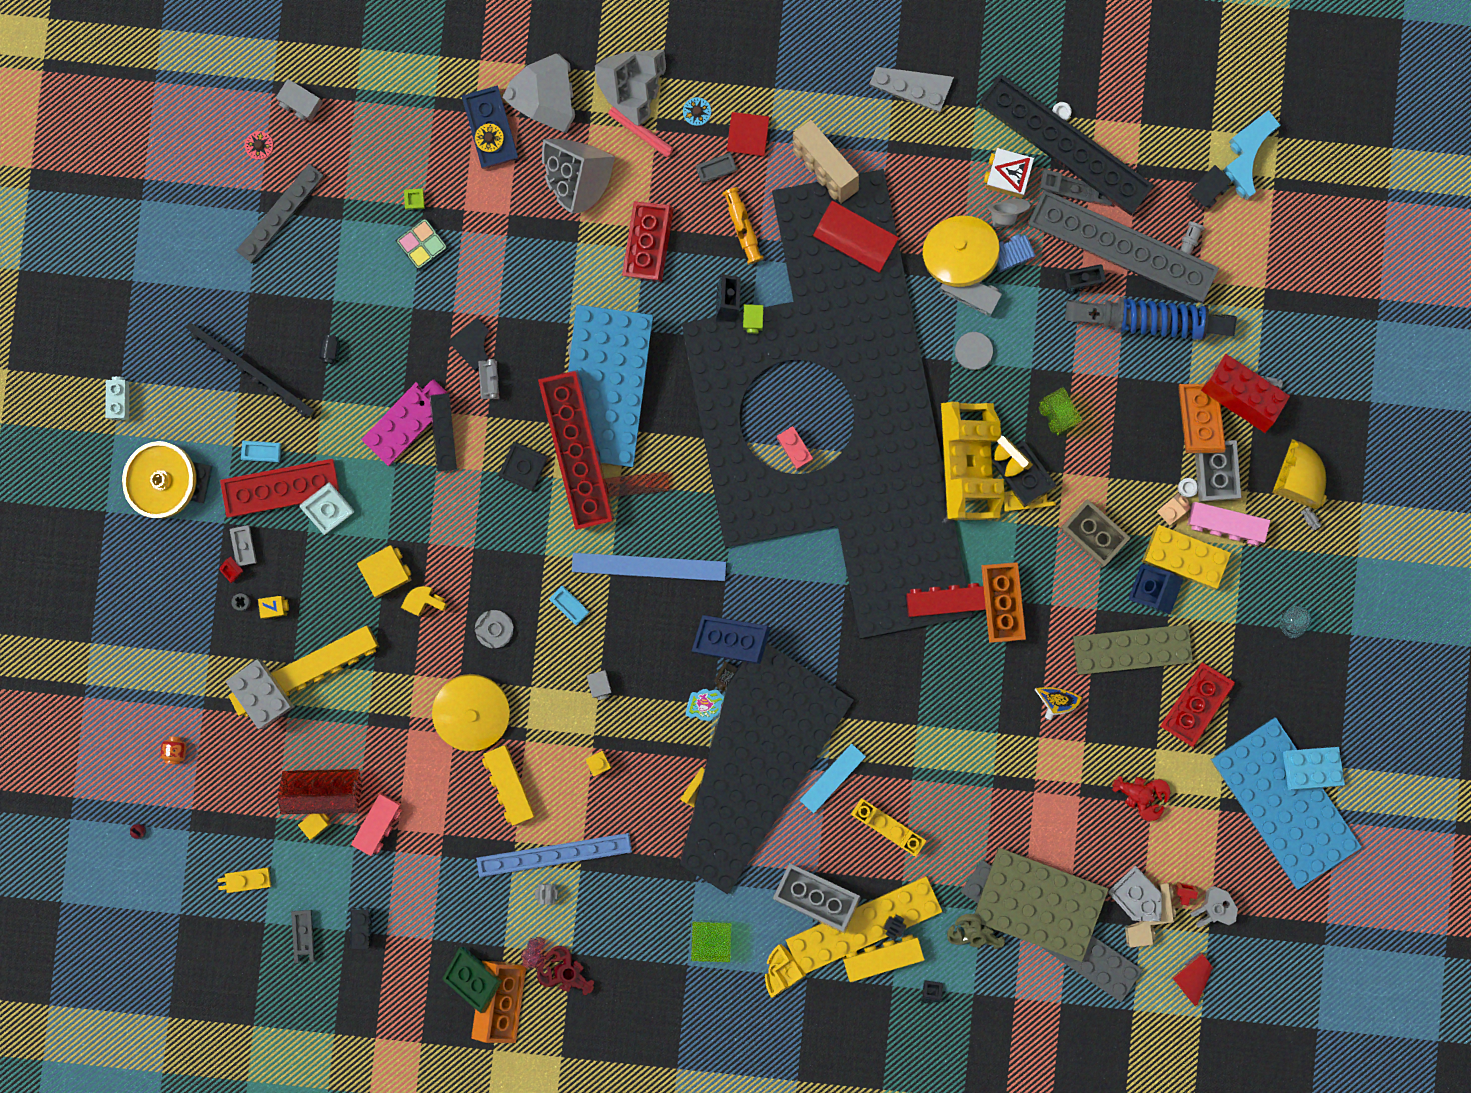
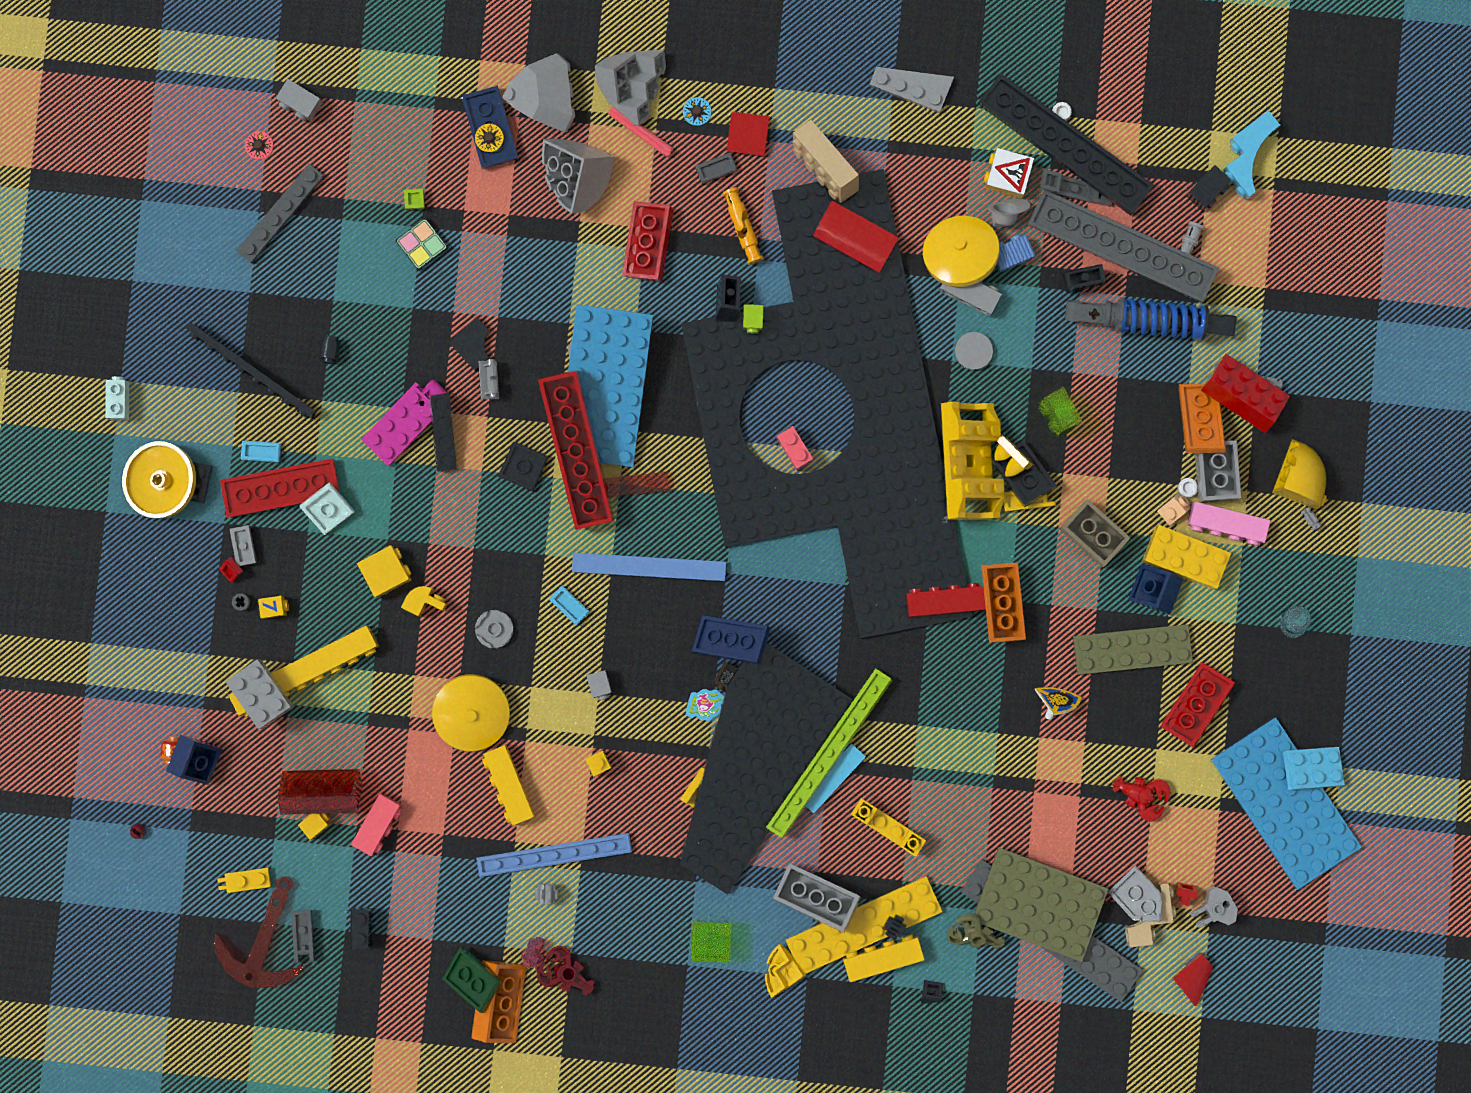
(194, 760): none -> dark blue brick
(257, 956): none -> clear red piece
(829, 753): none -> lime plate

